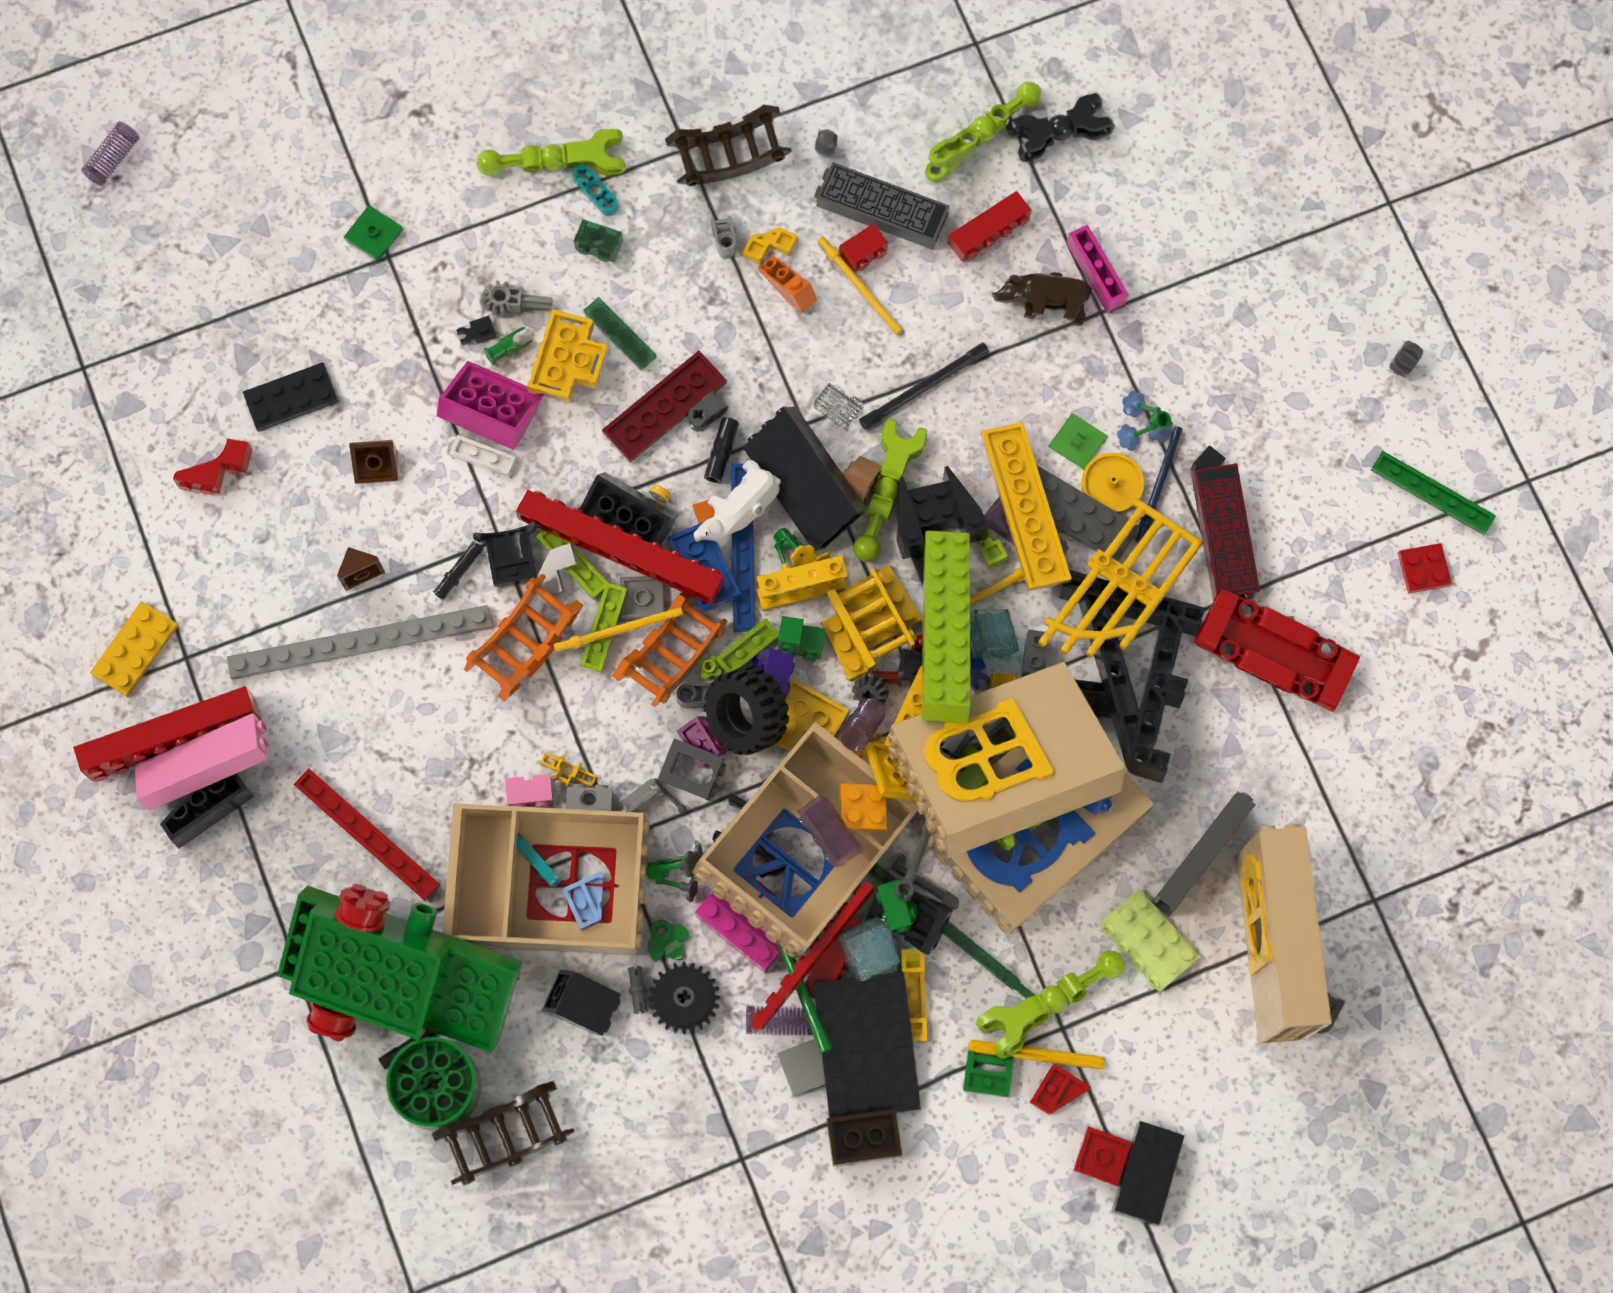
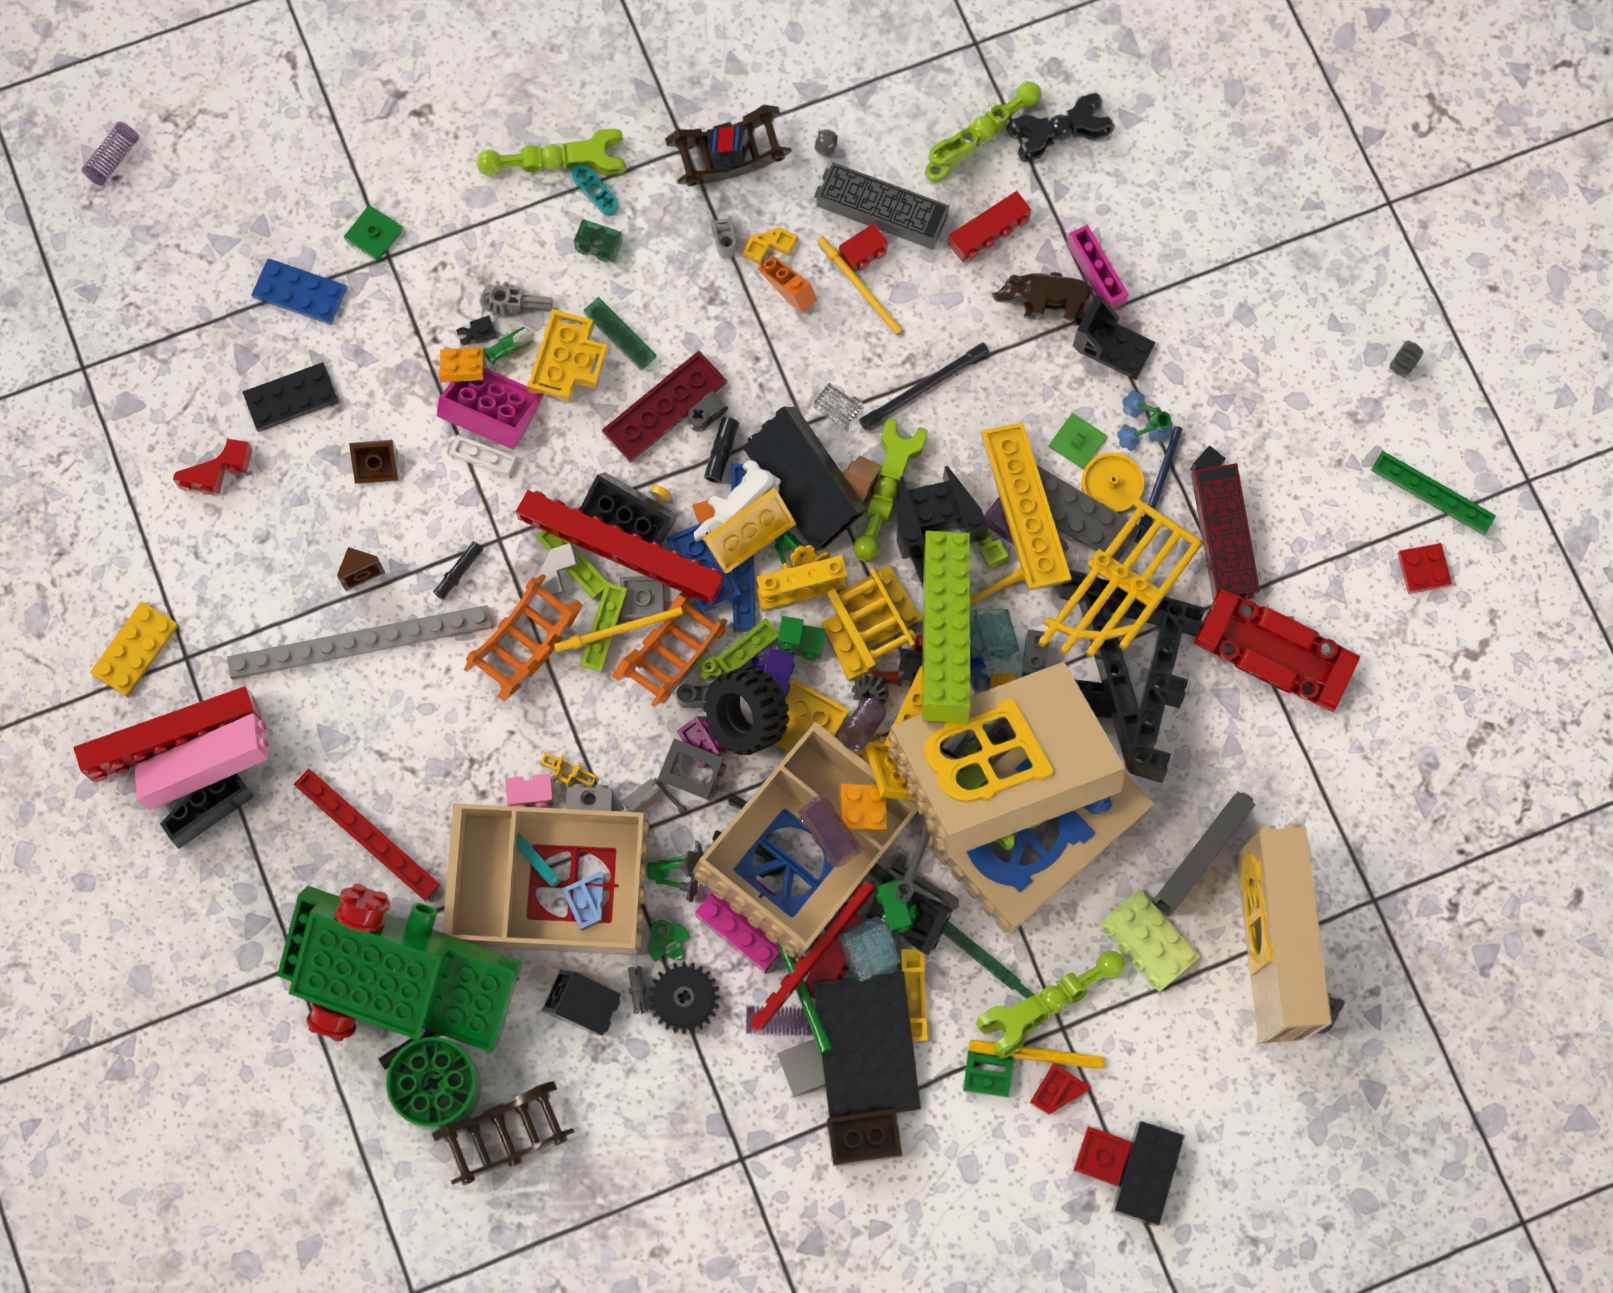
(299, 291): none -> blue plate
(461, 364): none -> light orange plate
(510, 554): black piece -> none
(728, 146): none -> black torso
(749, 531): none -> yellow plate
(1110, 343): none -> black bracket

